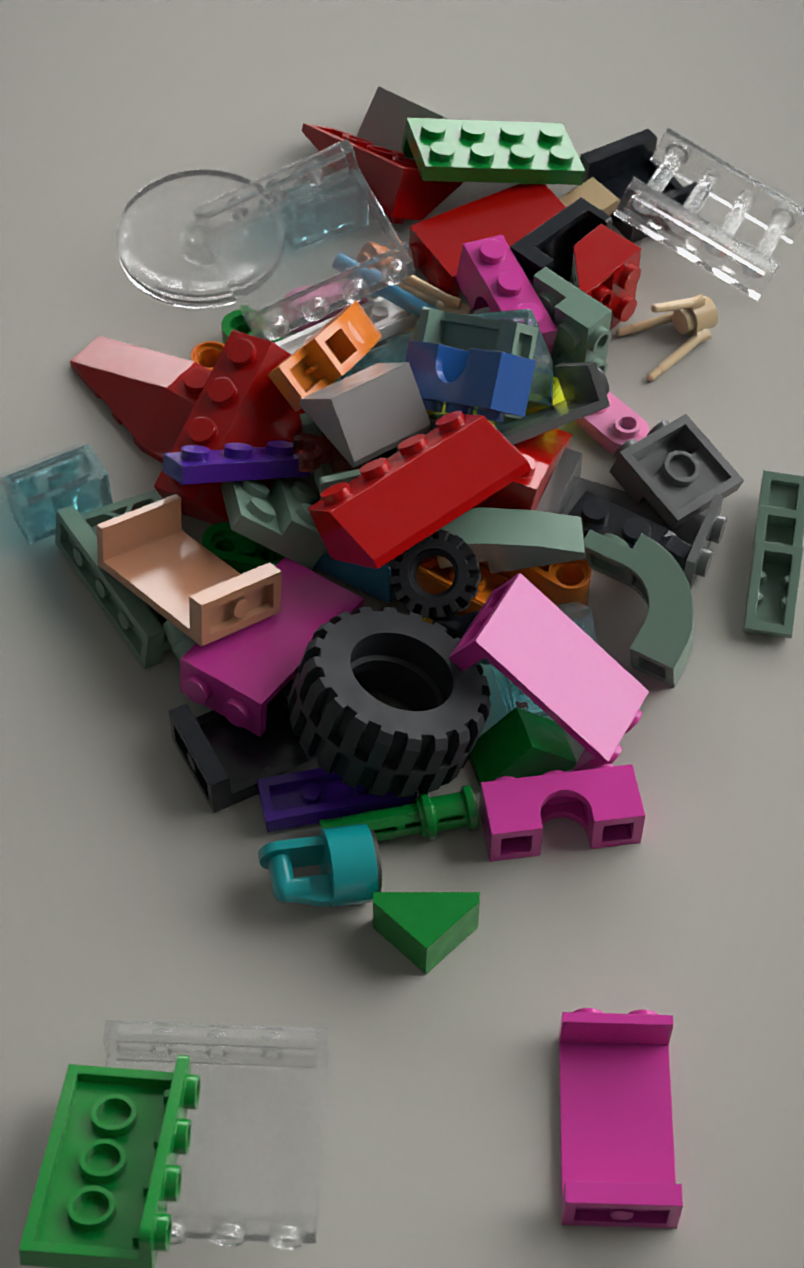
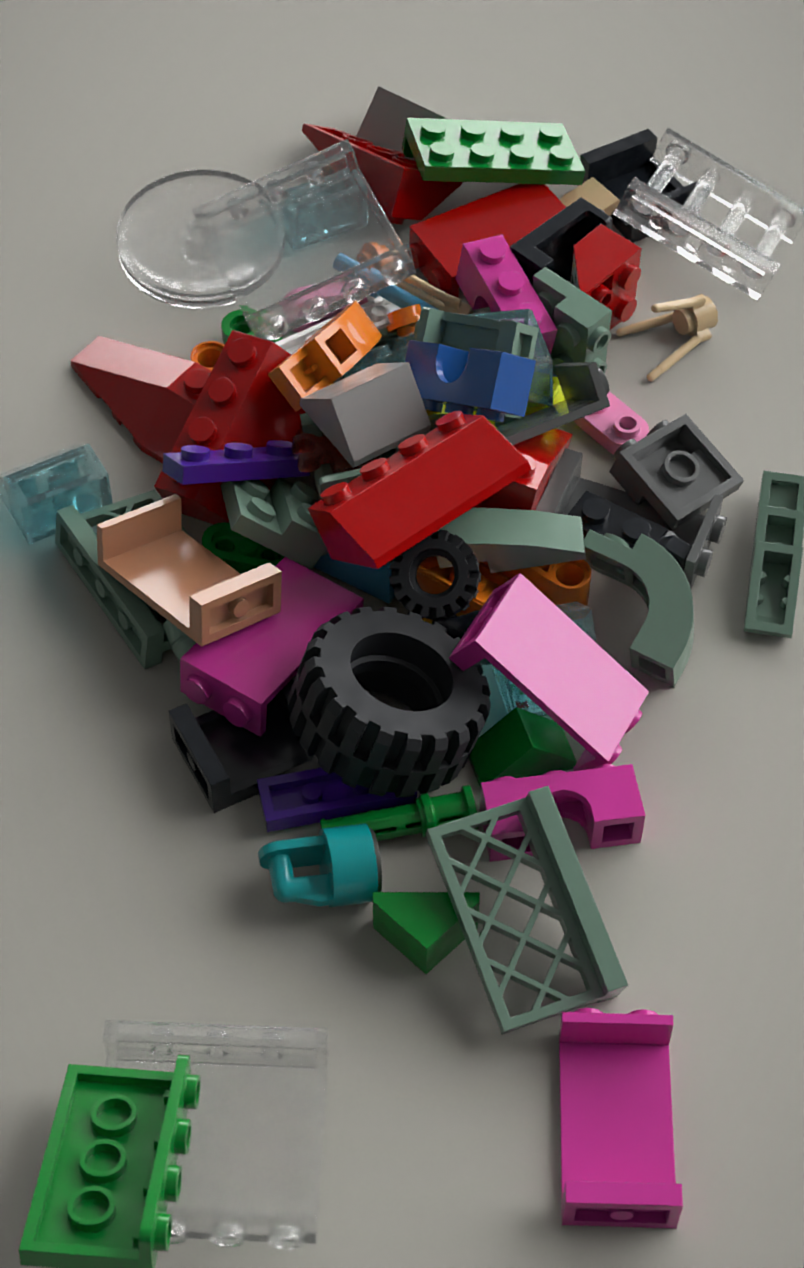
(404, 320): none -> orange plate
(571, 903): none -> sand green fence

